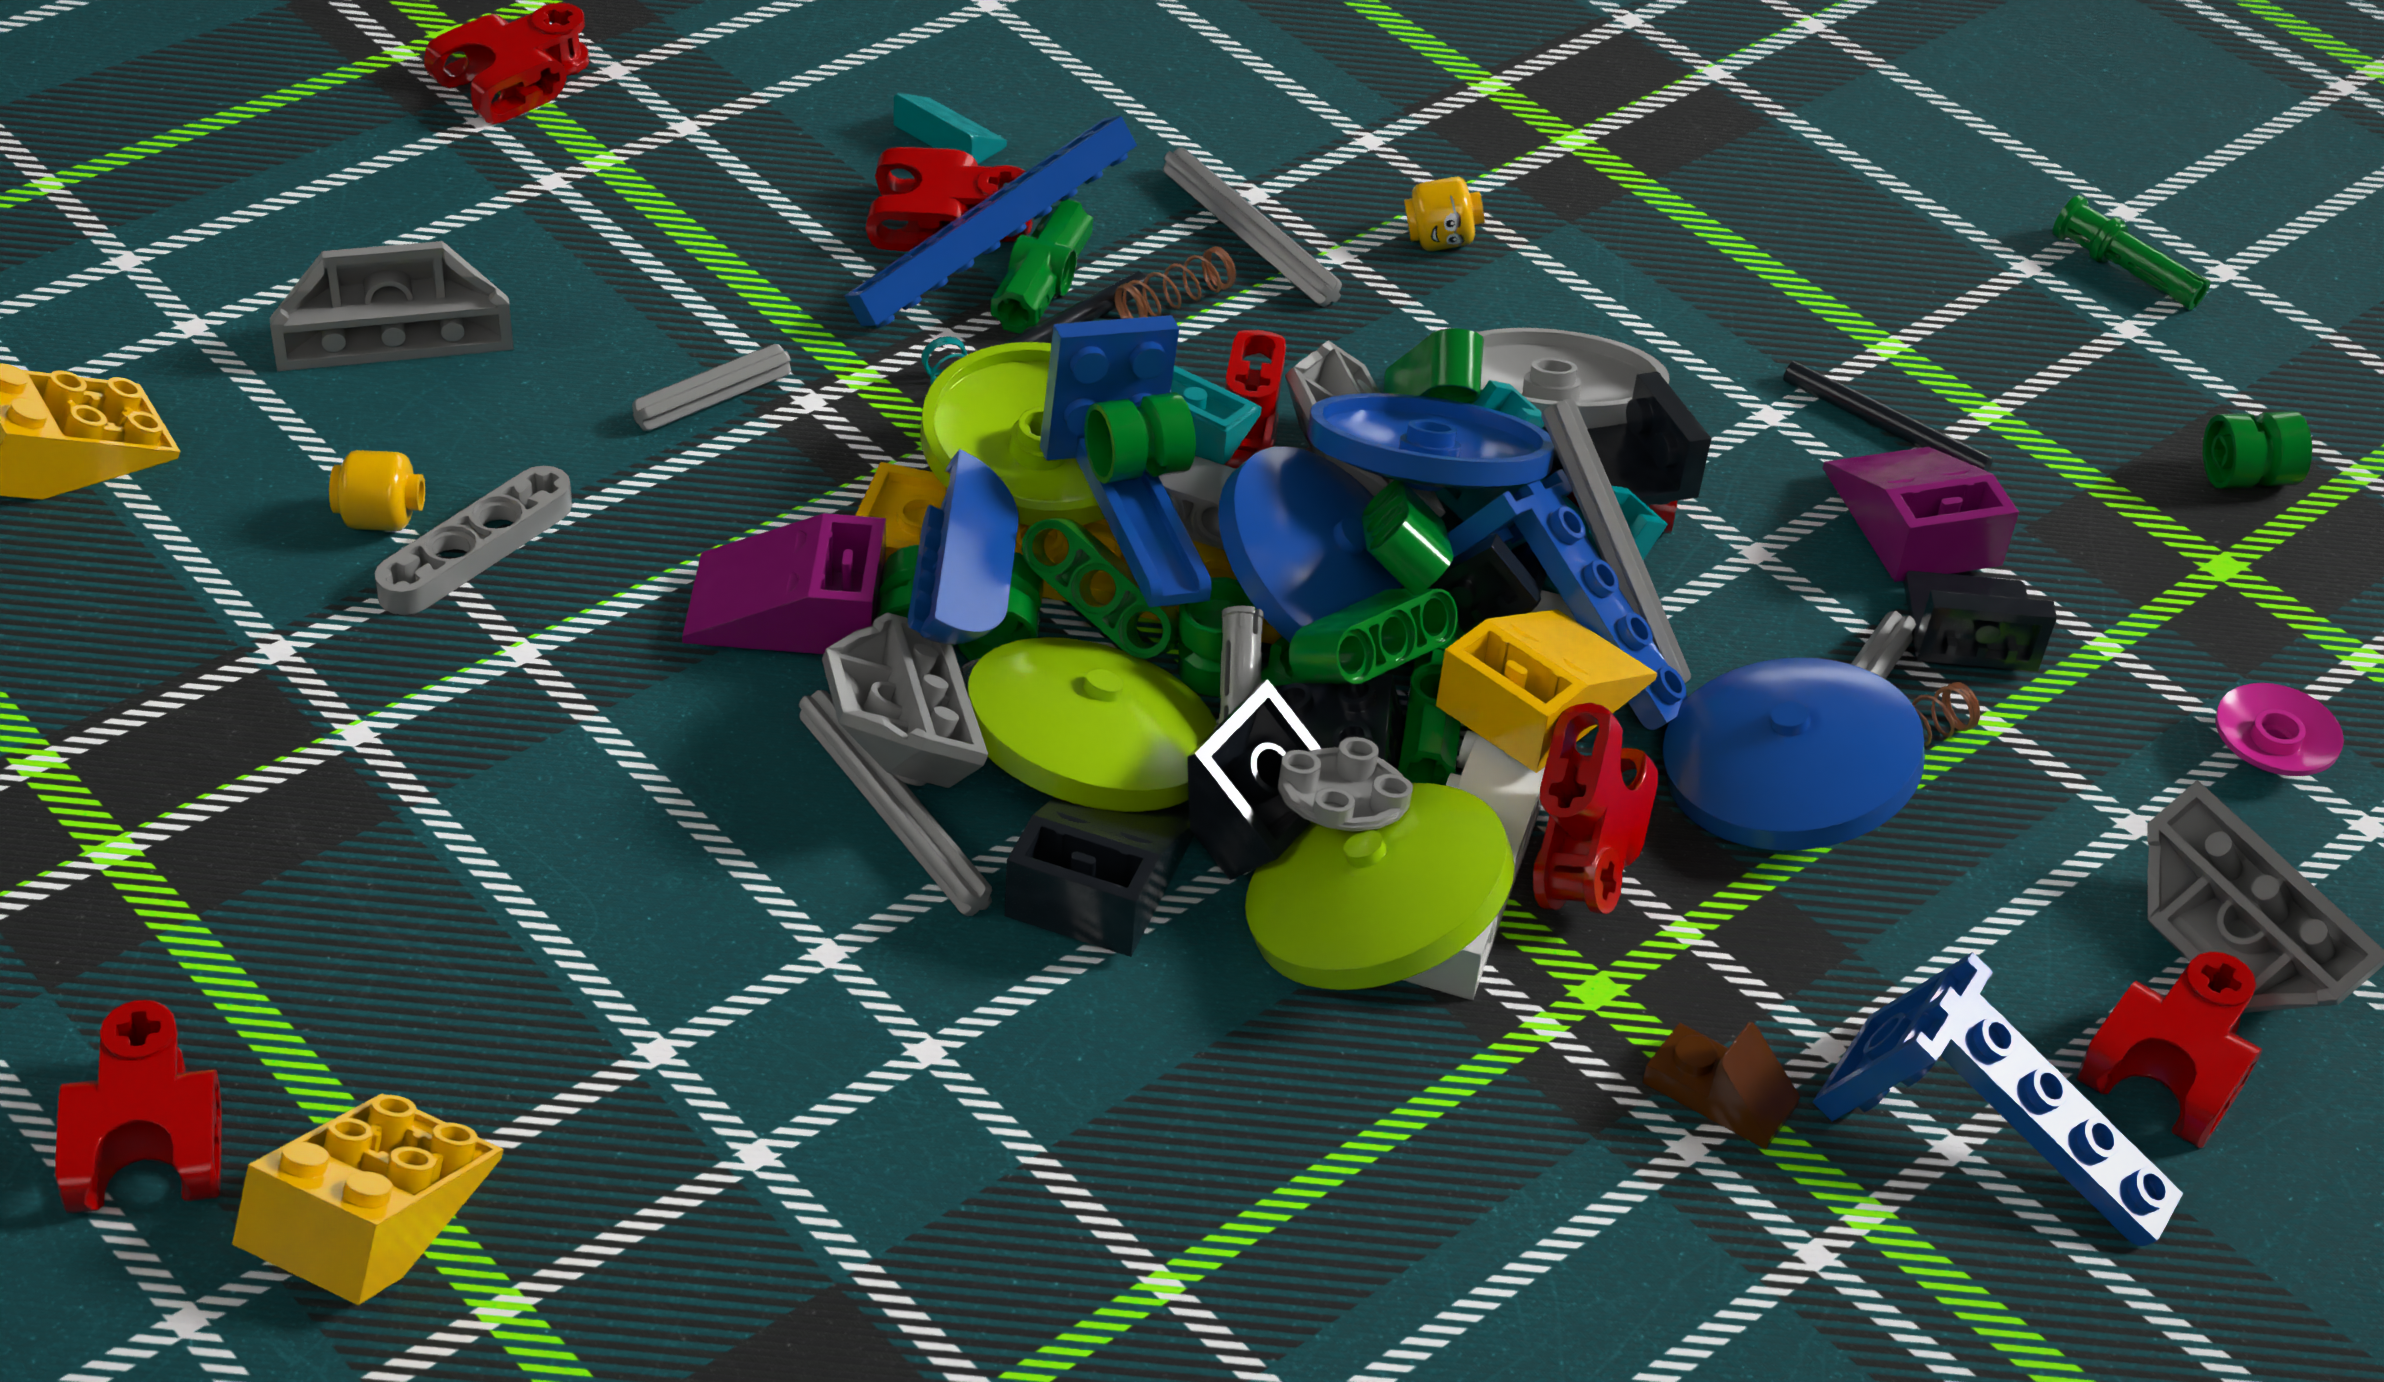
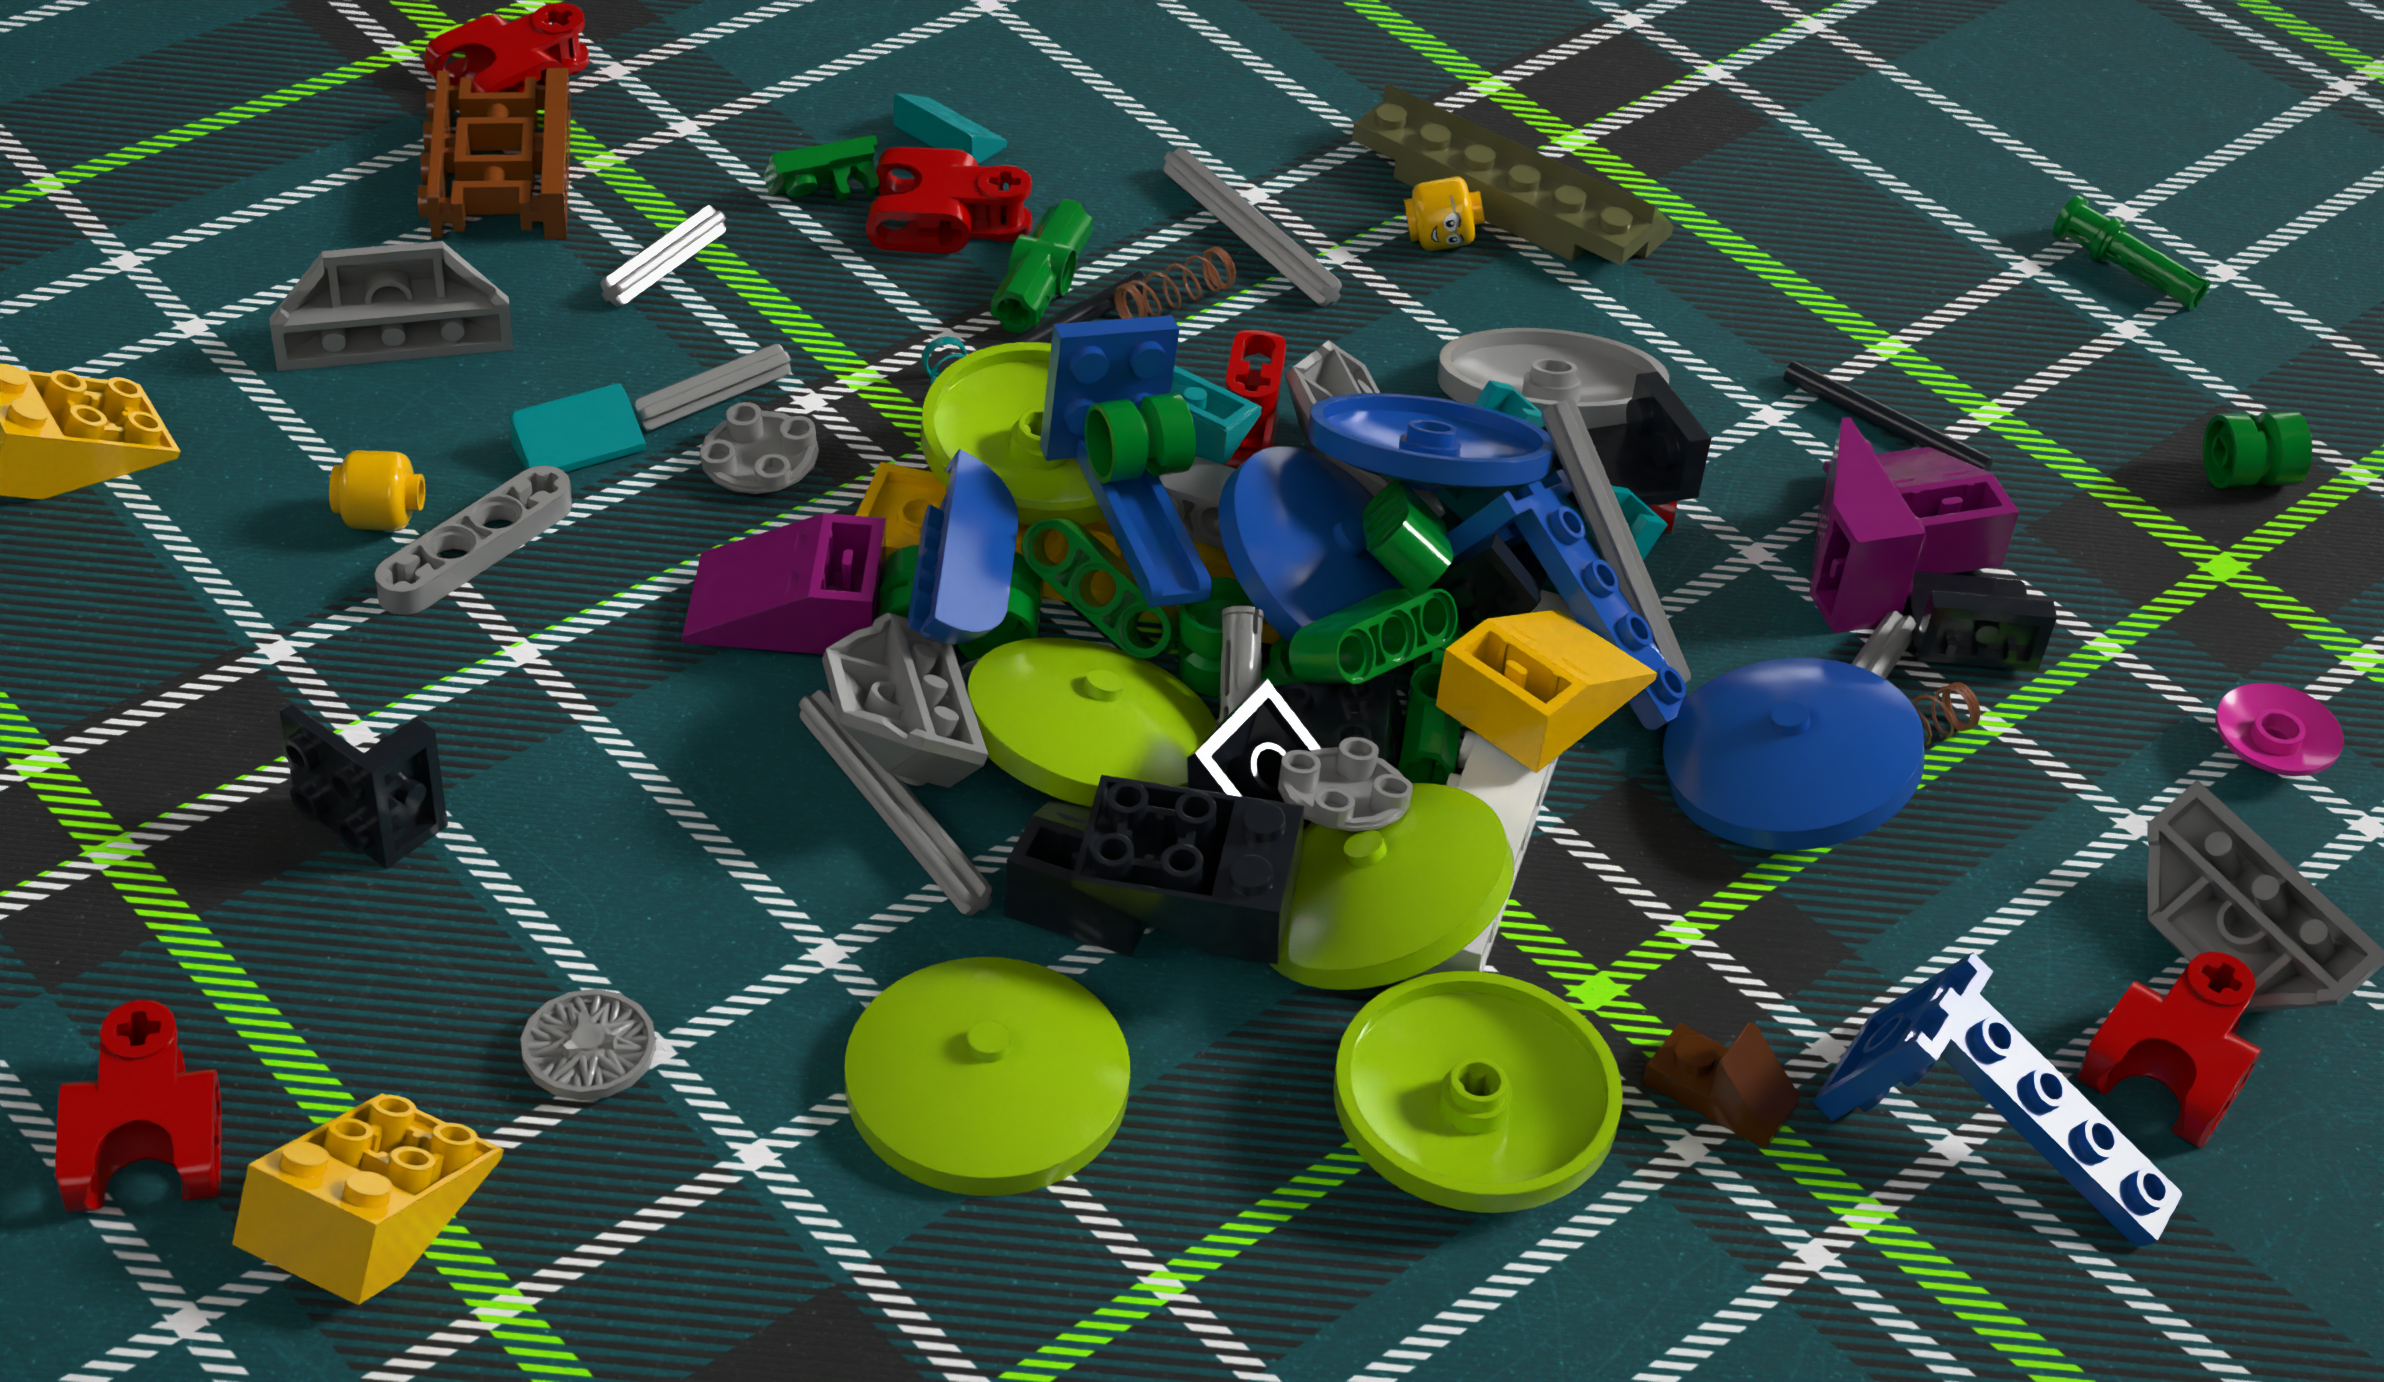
(374, 799): none -> black bracket
(497, 181): none -> dark orange fence
(577, 430): none -> teal slope
(588, 1044): none -> light grey wheel
(663, 256): none -> axle
(759, 450): none -> light grey dish
(806, 169): none -> green plate
(987, 1076): none -> lime dish
(989, 222): blue piece -> none
(1194, 863): none -> black slope
(1440, 367): green beam -> none
(1477, 1091): none -> lime dish
(1517, 185): none -> olive slope
(1593, 817): red piece -> none
(1863, 539): none -> magenta slope

